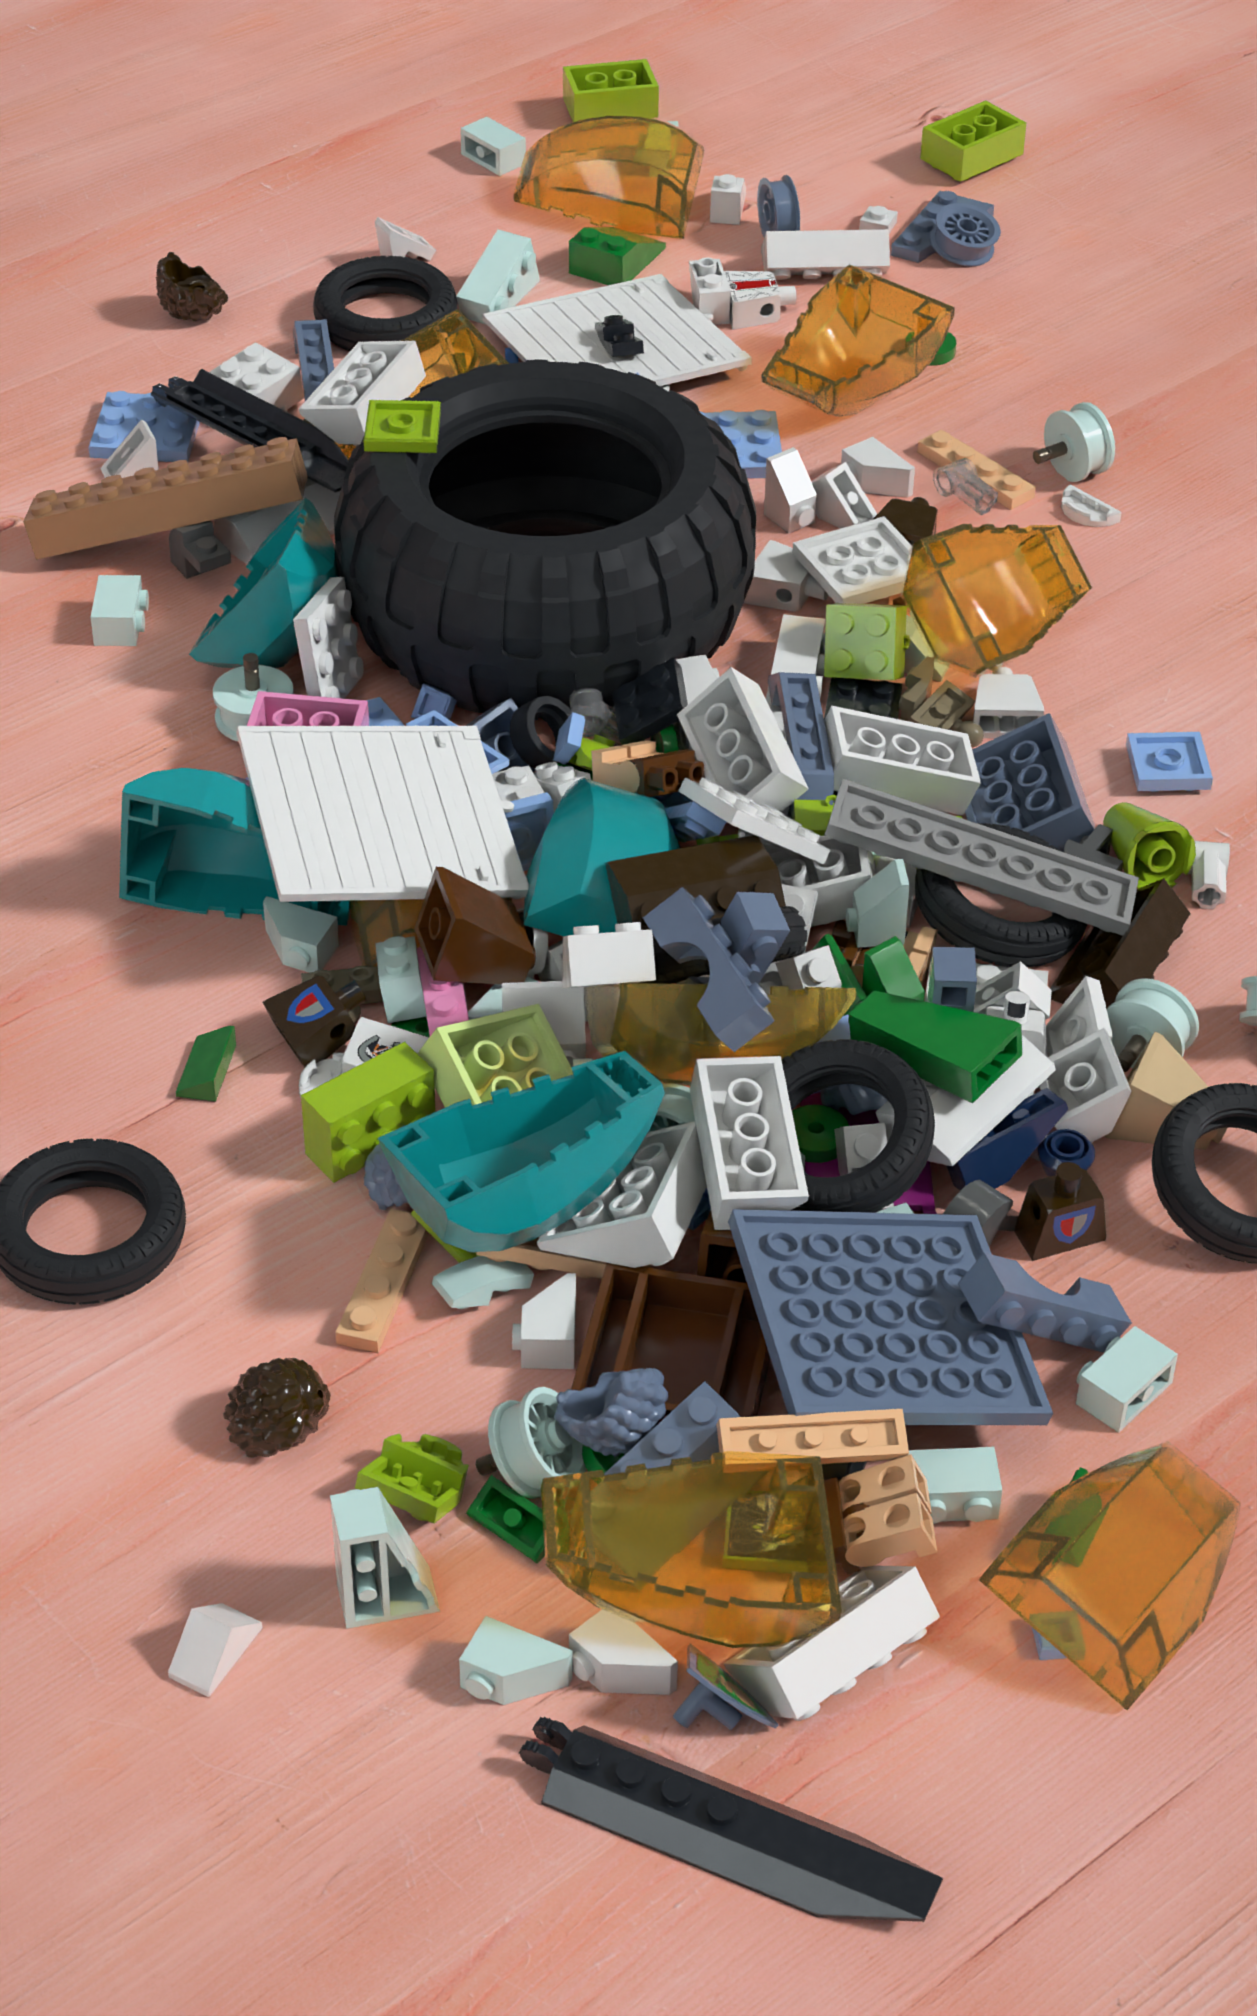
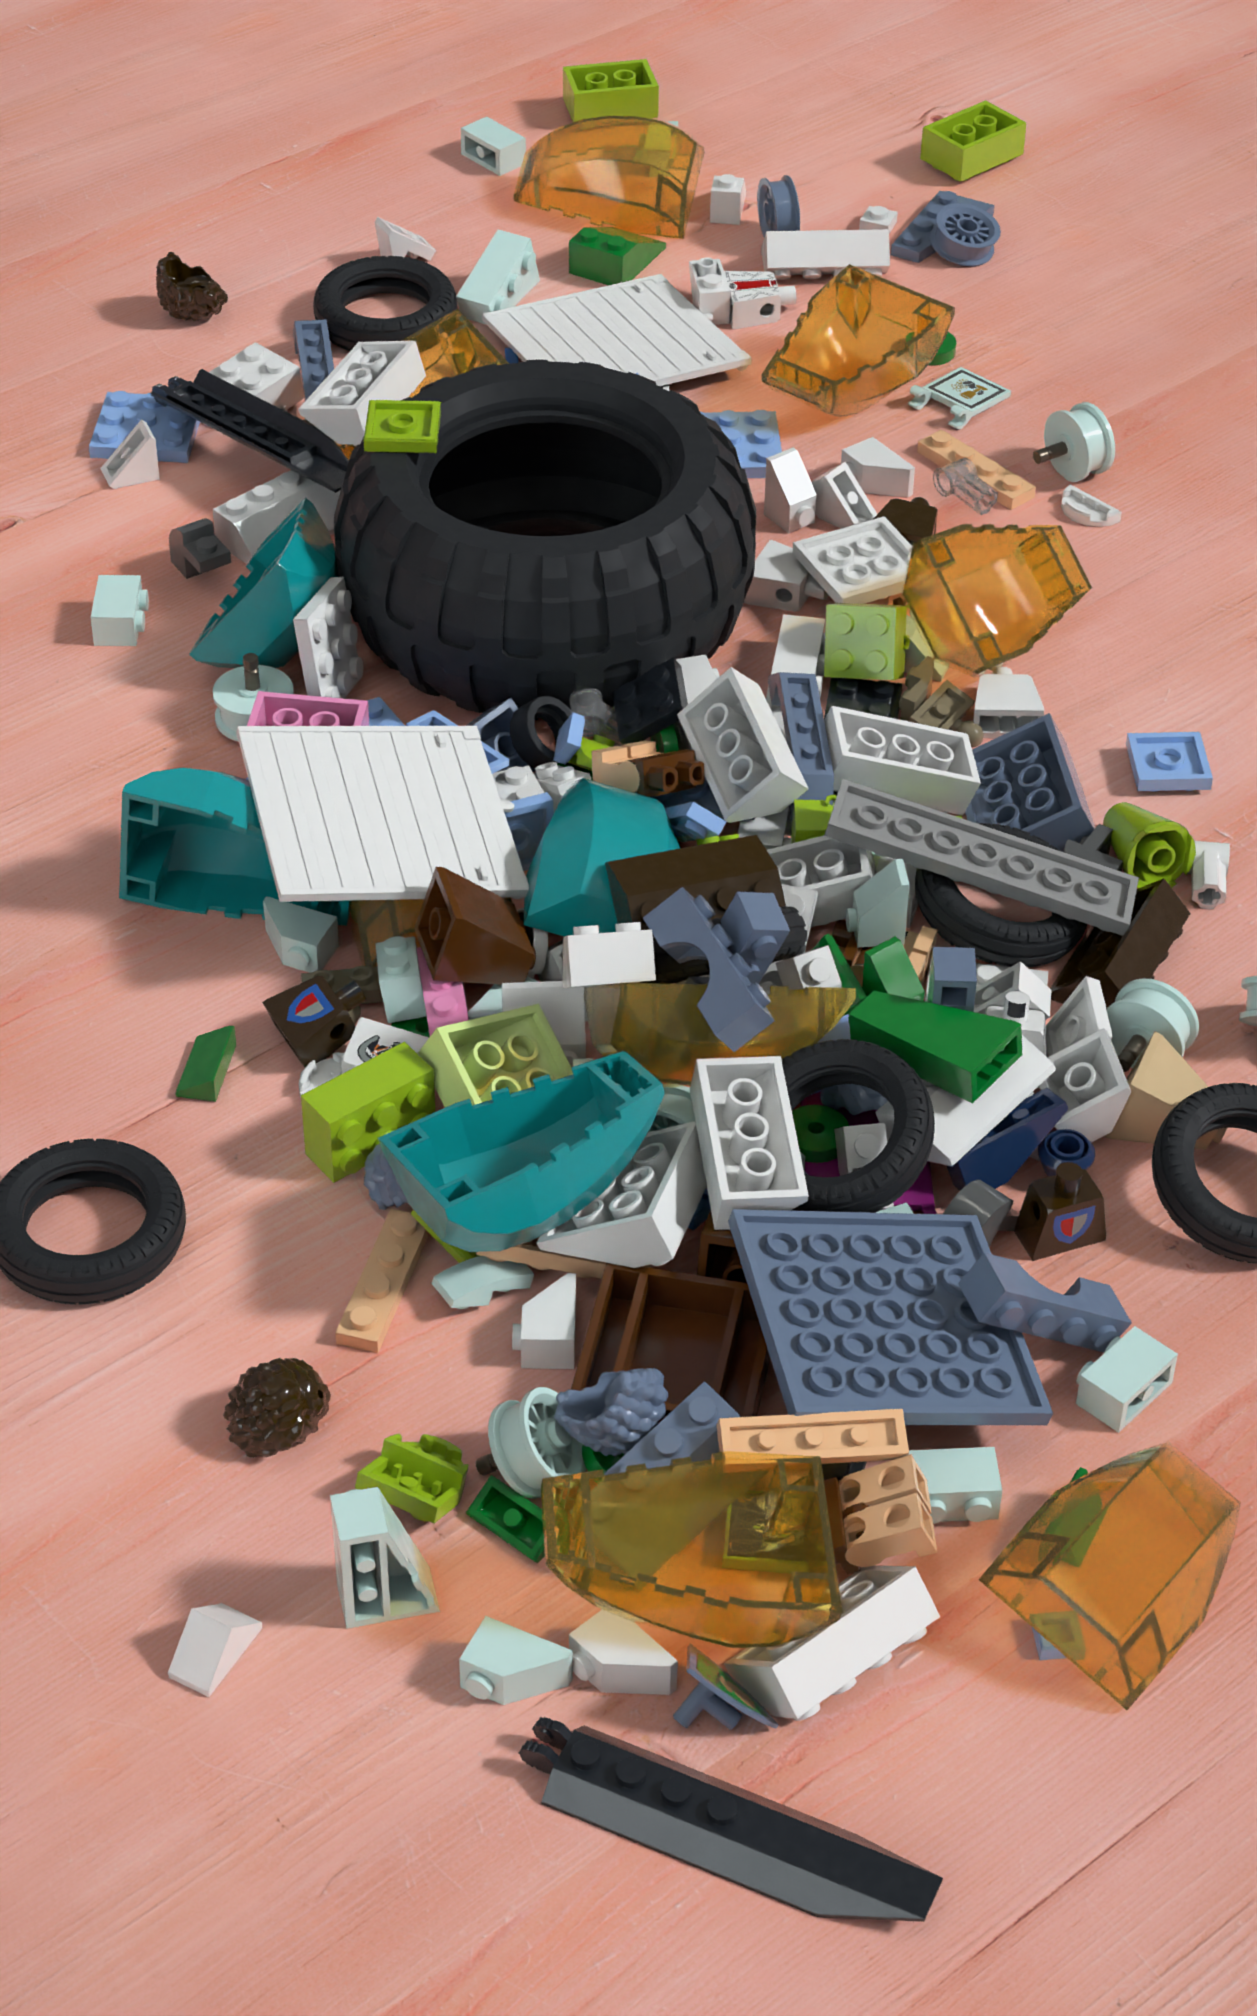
(166, 498): medium nougat brick -> none
(432, 699): light blue tile -> none
(618, 336): black slope -> none
(755, 819): white plate -> none
(963, 392): none -> light aqua flag

